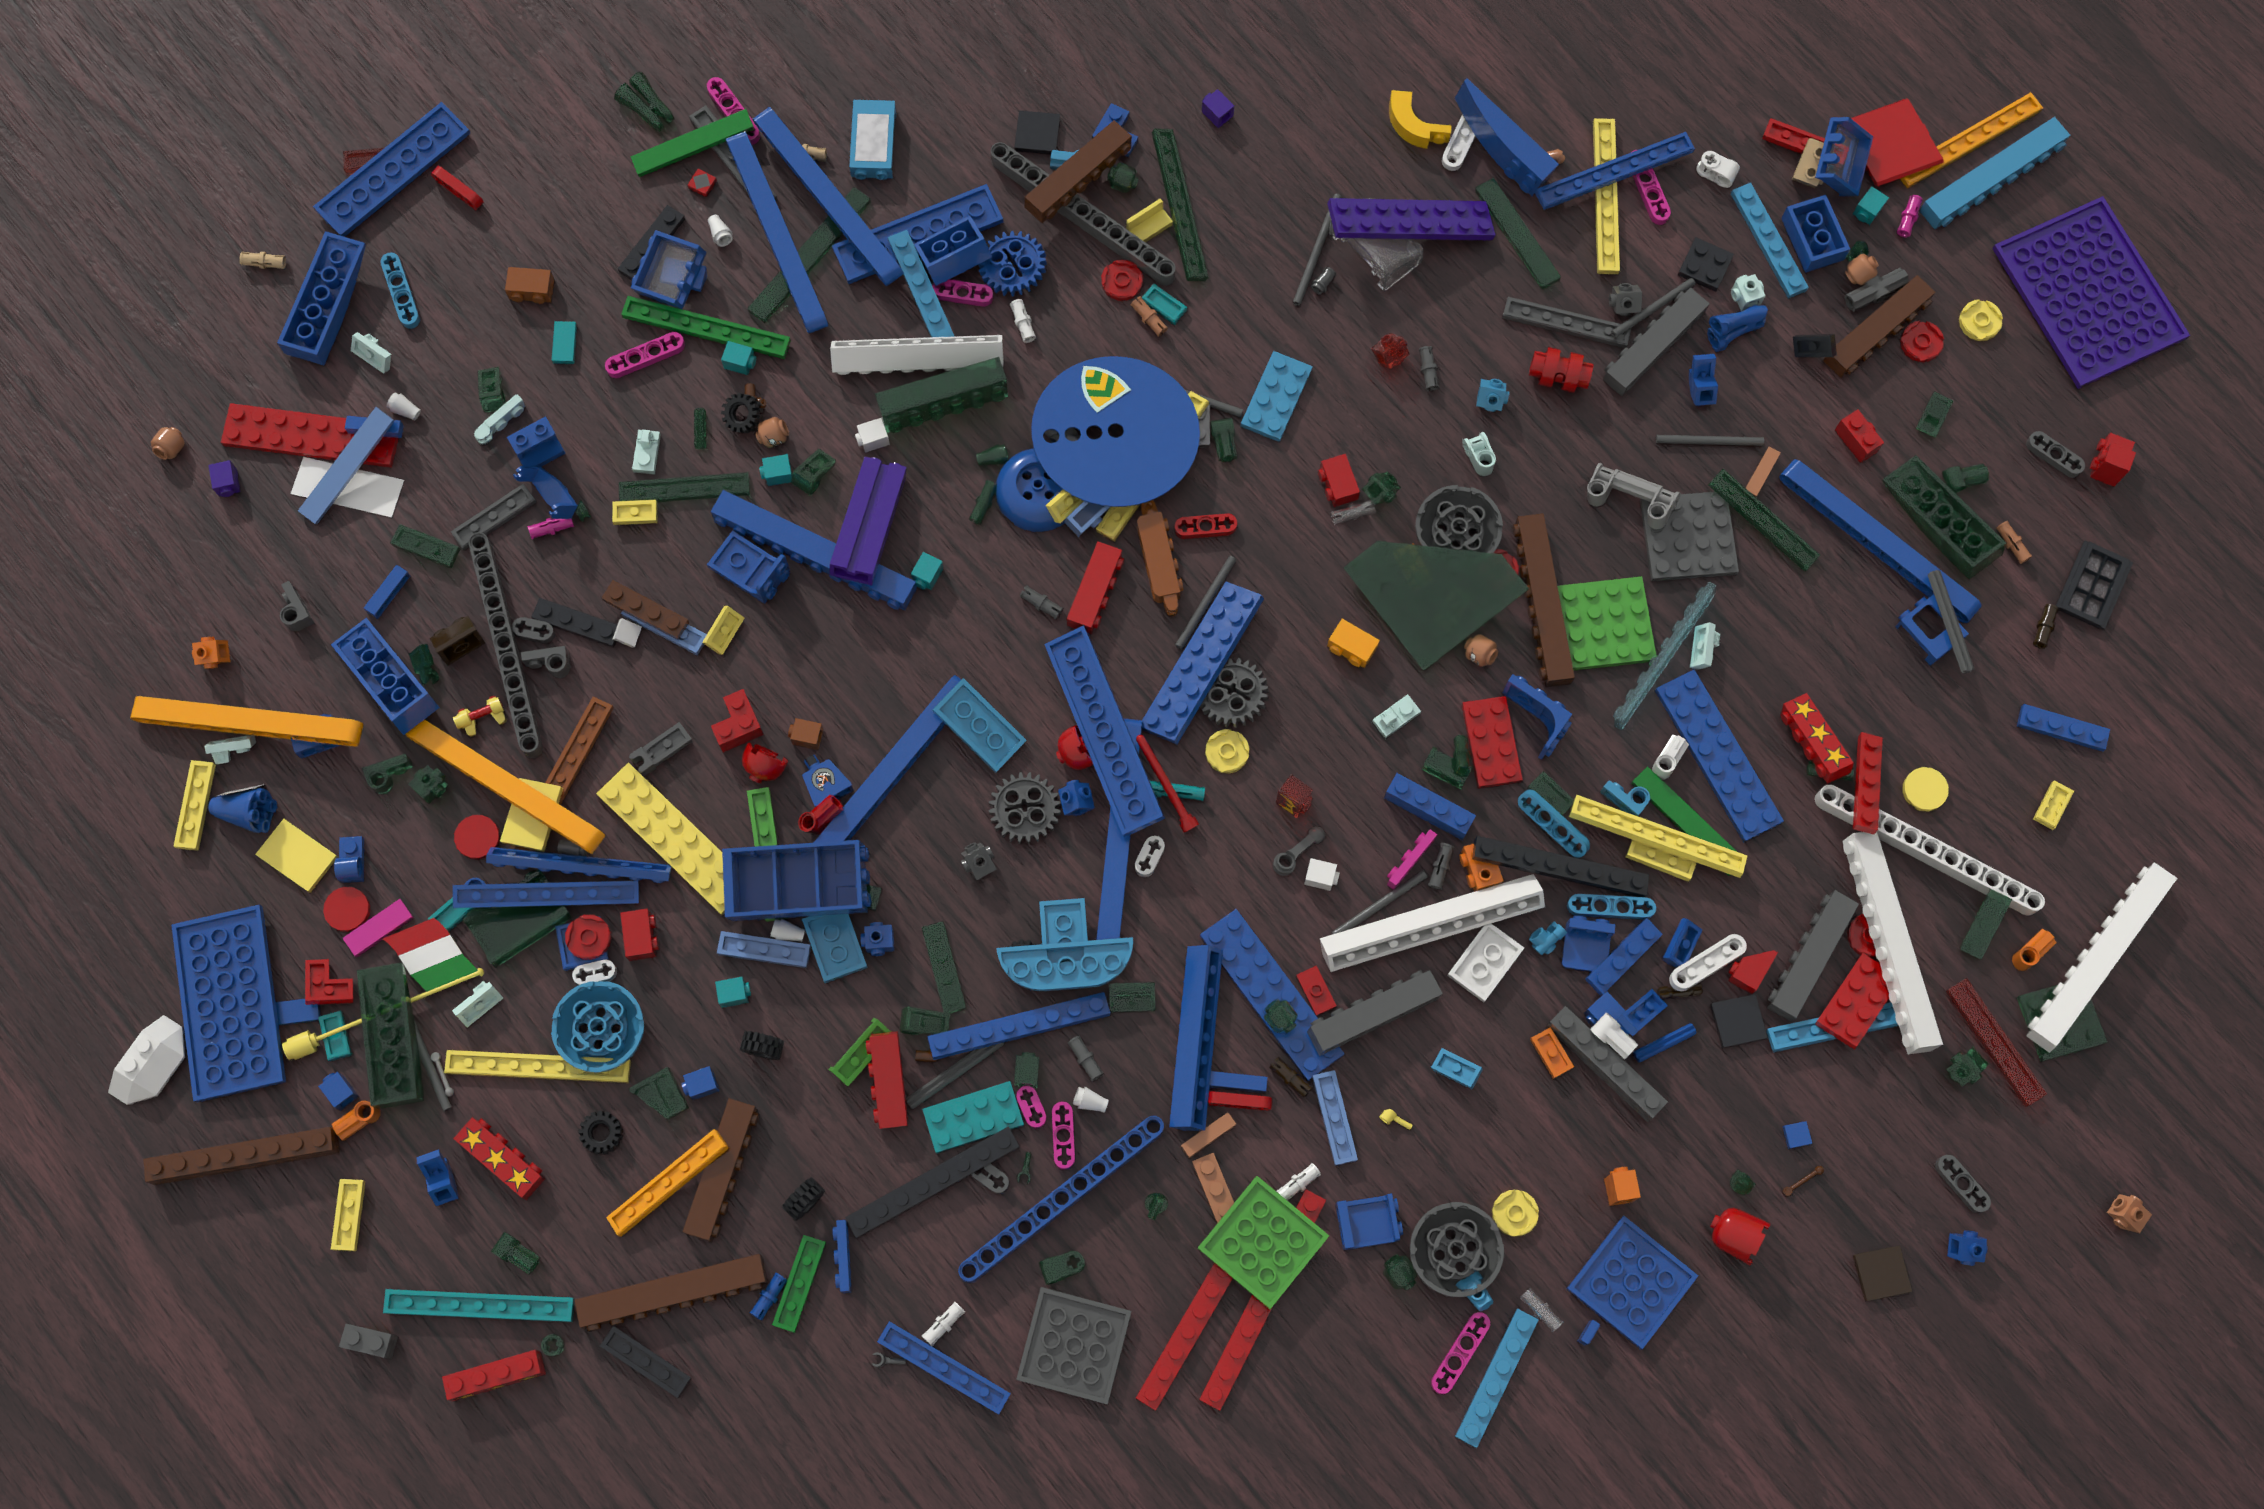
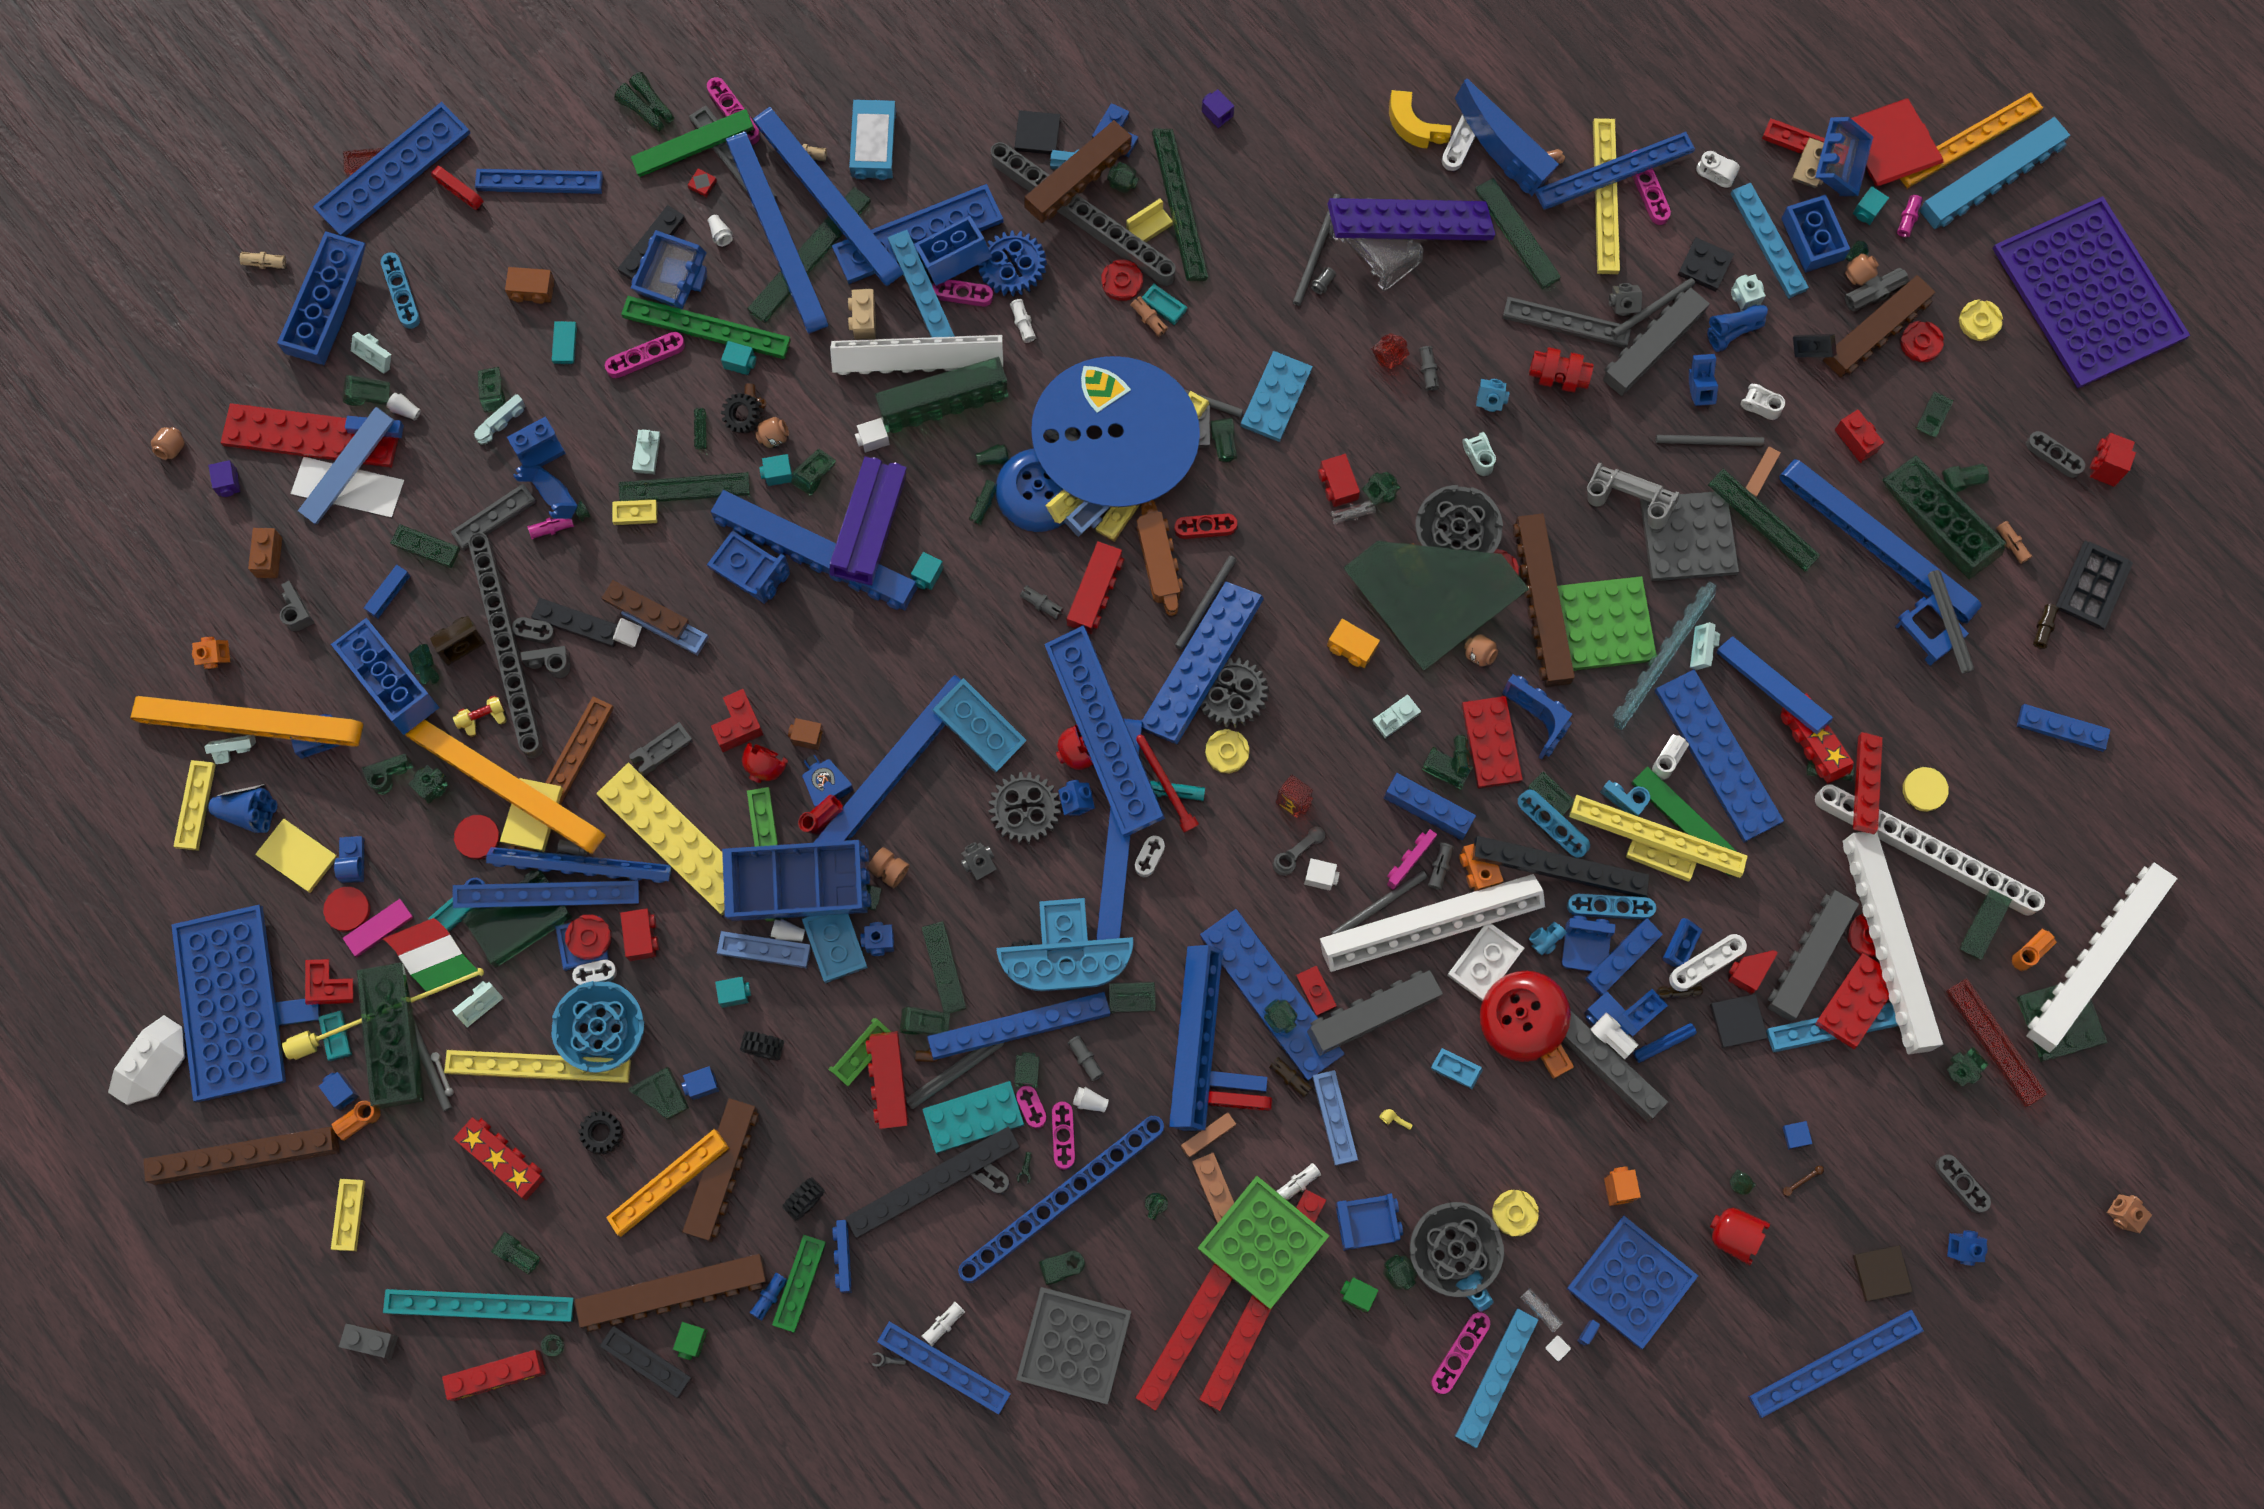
(265, 553): none -> dark orange brick
(361, 389): none -> clear green plate
(438, 1177): blue brick -> none
(539, 181): none -> blue tile
(689, 1341): none -> green brick
(723, 630): light yellow plate -> none
(863, 314): none -> tan brick
(888, 867): none -> nougat wheel
(1358, 1294): none -> green brick
(1548, 1023): none -> red brick
(1558, 1348): none -> white sticker
(1761, 402): none -> white piece
(1774, 685): none -> blue tile
(1835, 1363): none -> blue tile
(2053, 805): light yellow plate -> none

